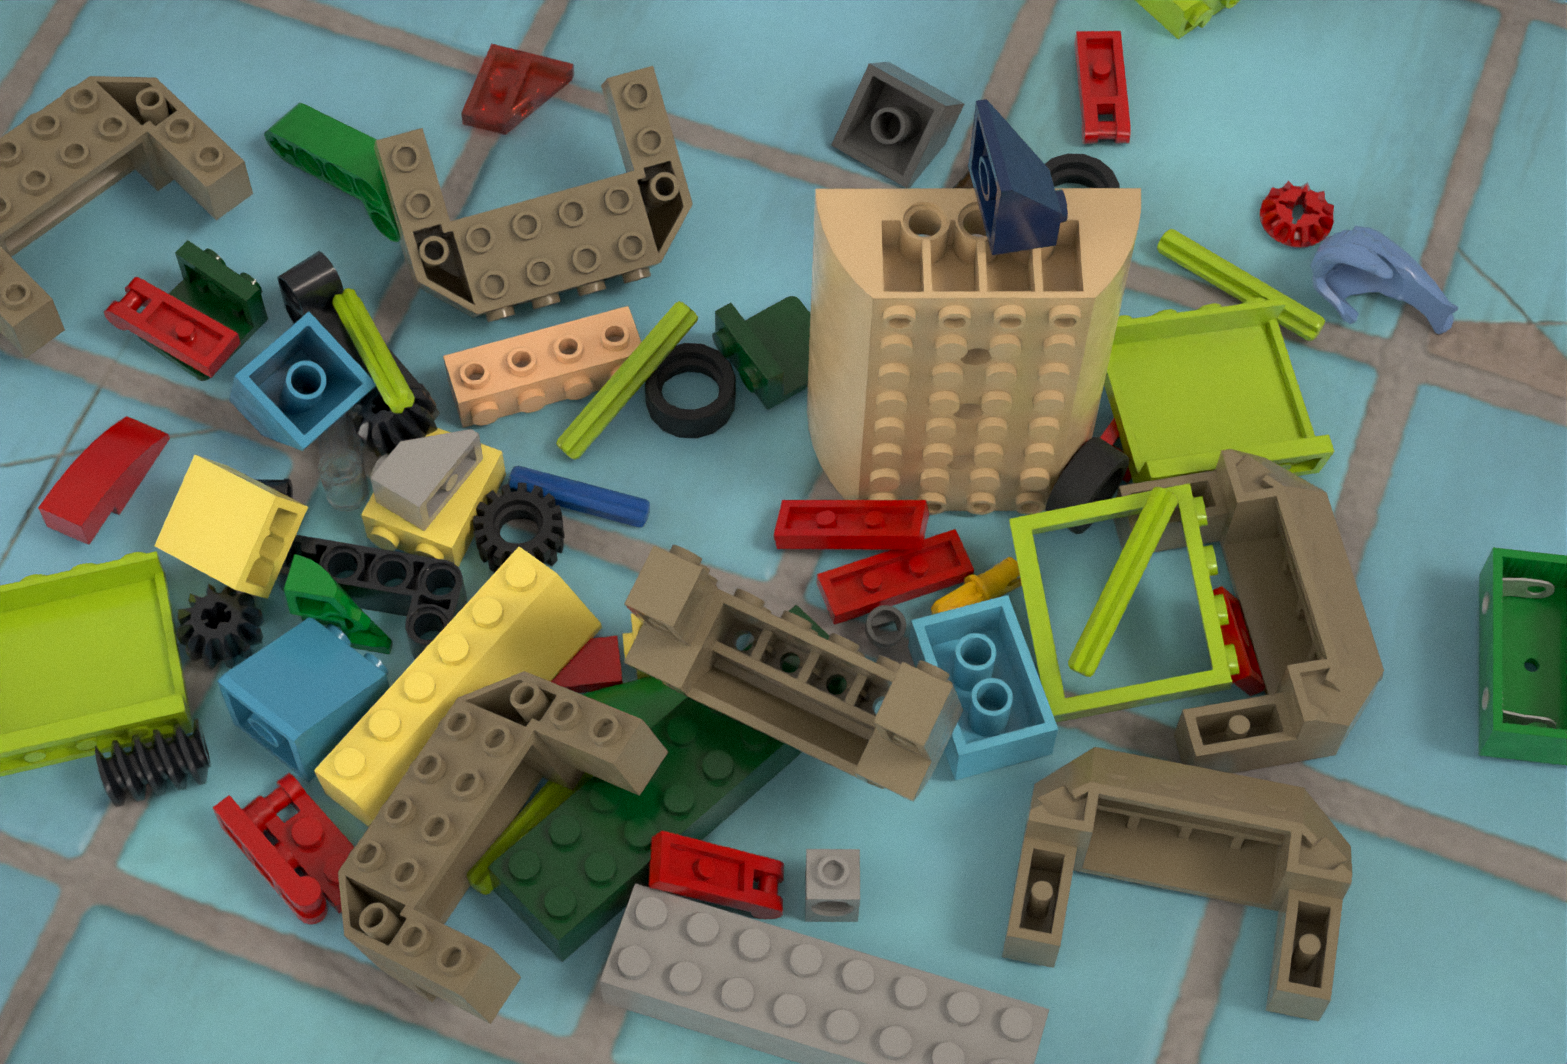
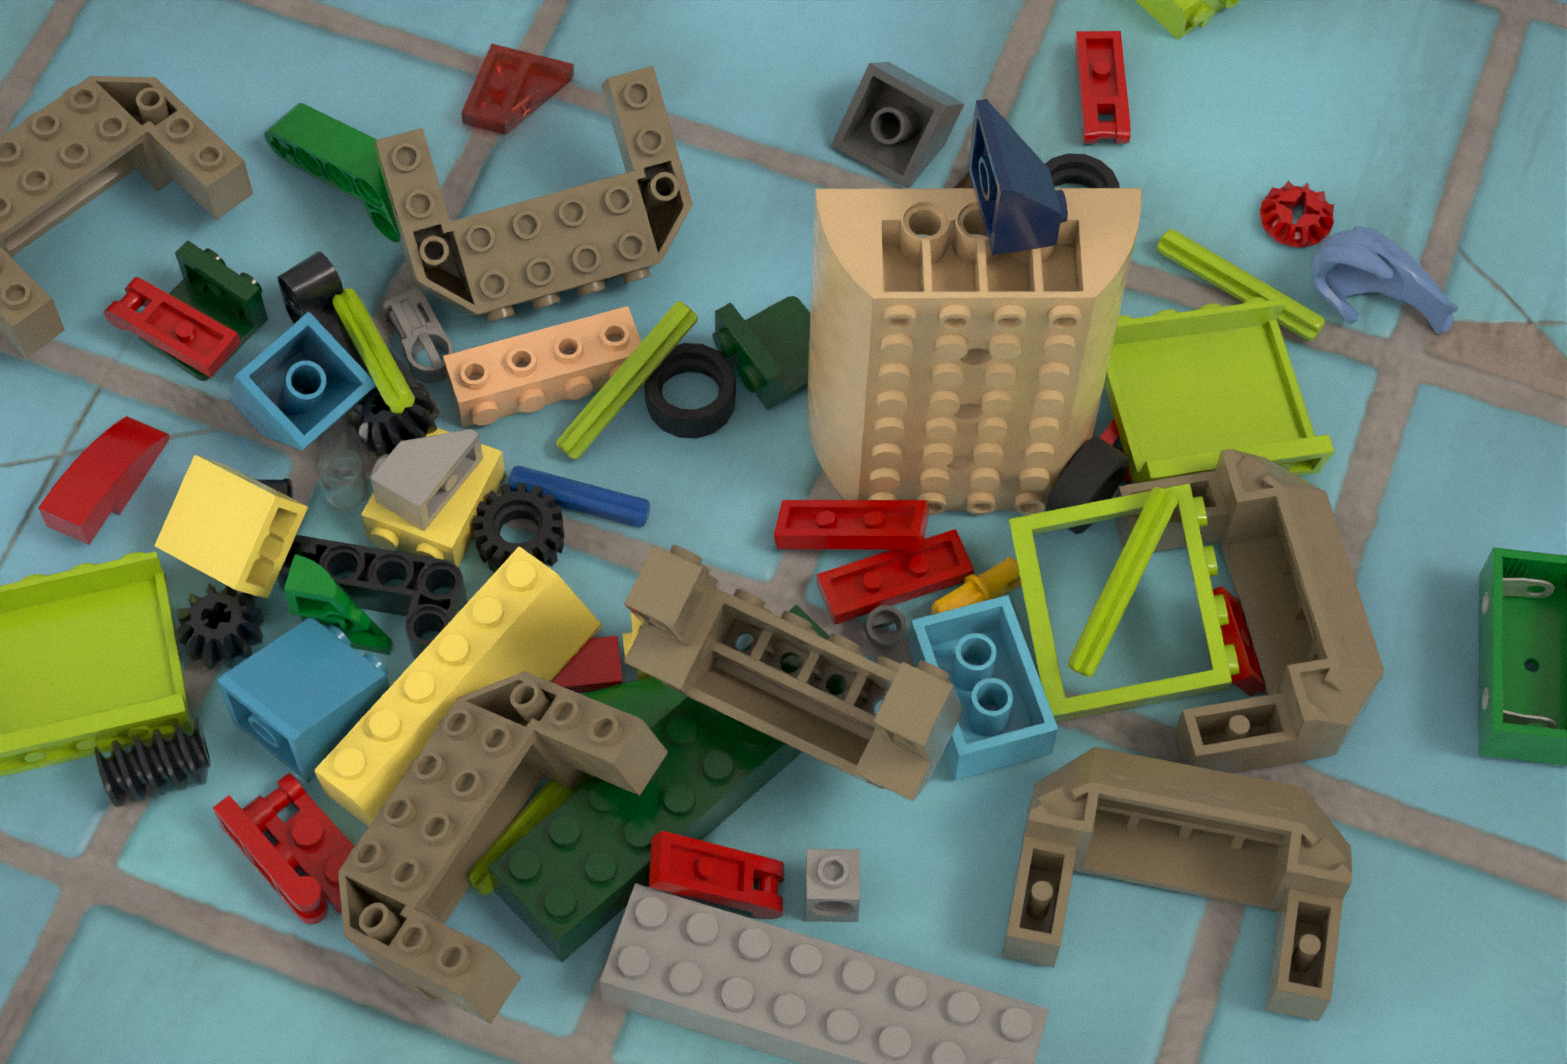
(419, 331): none -> light grey piece

